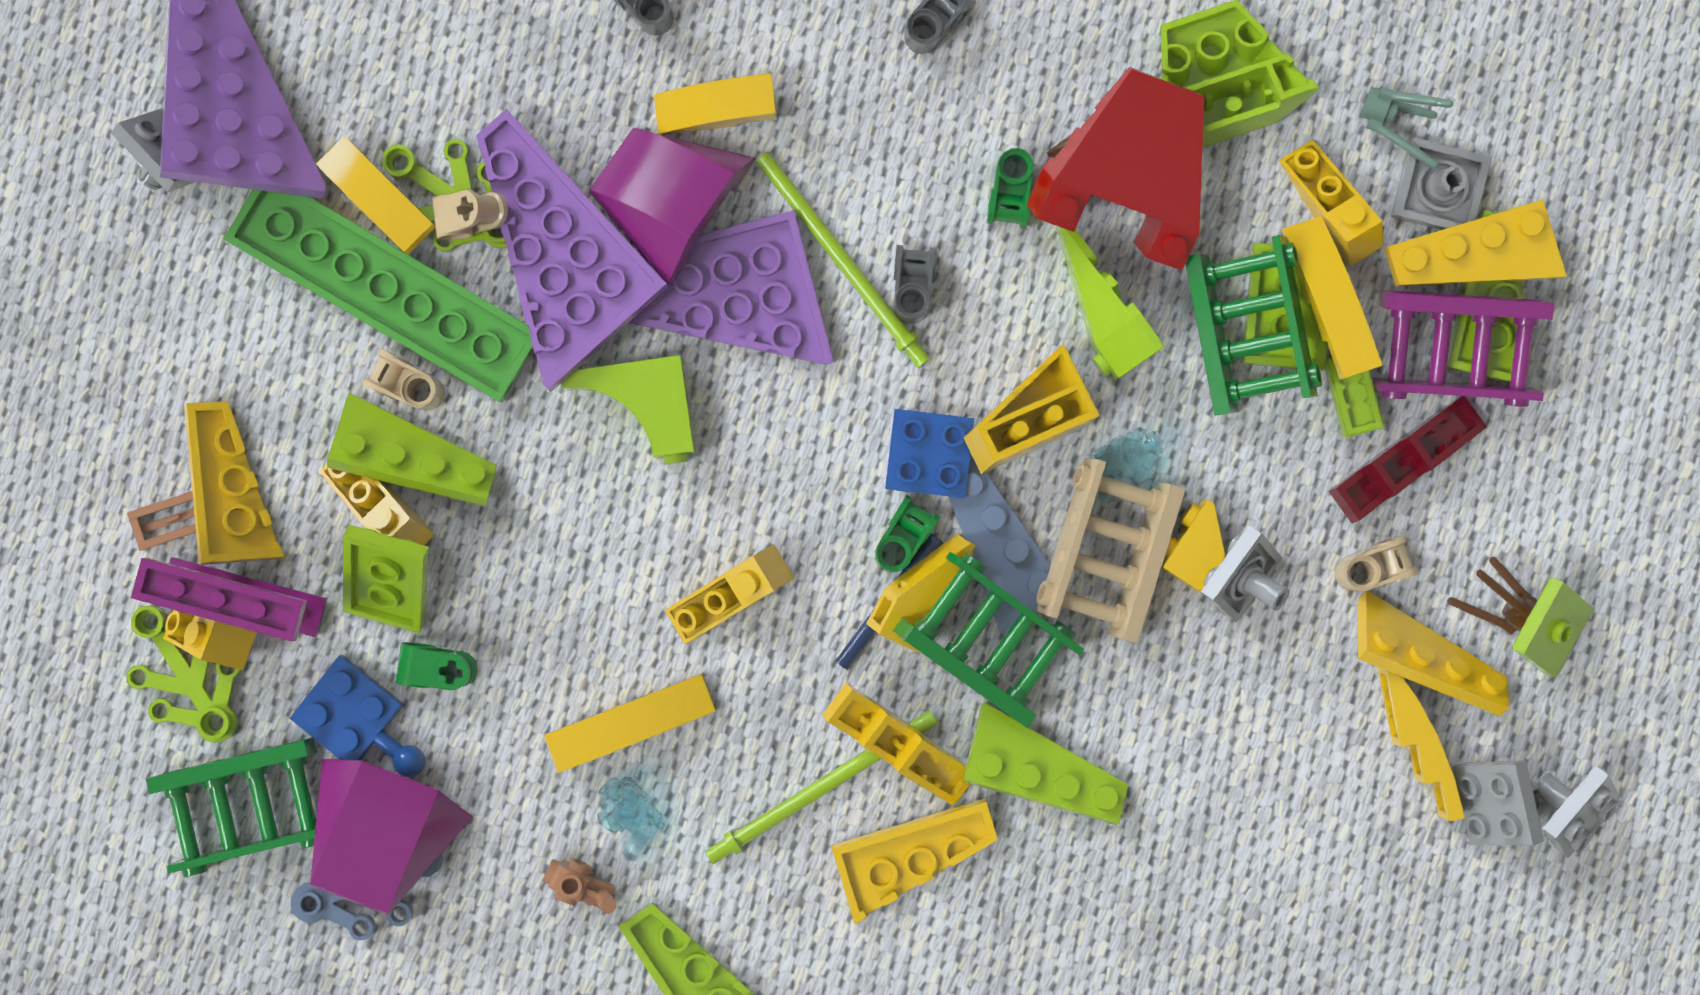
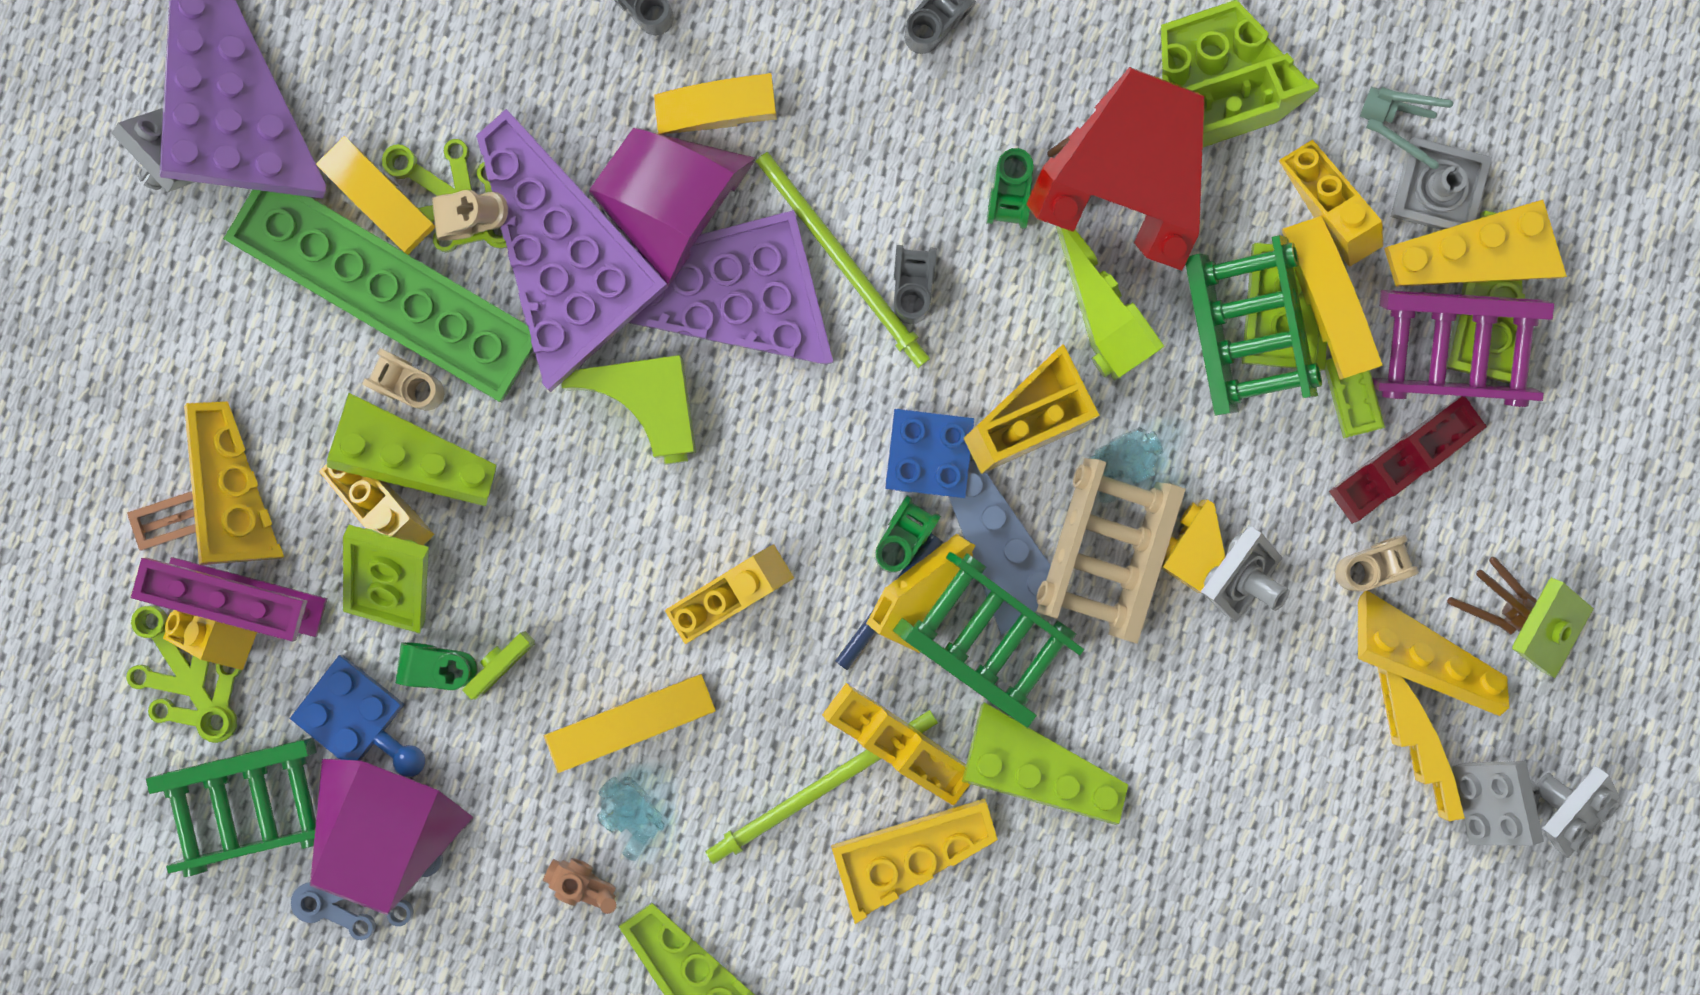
(497, 663): none -> lime plate

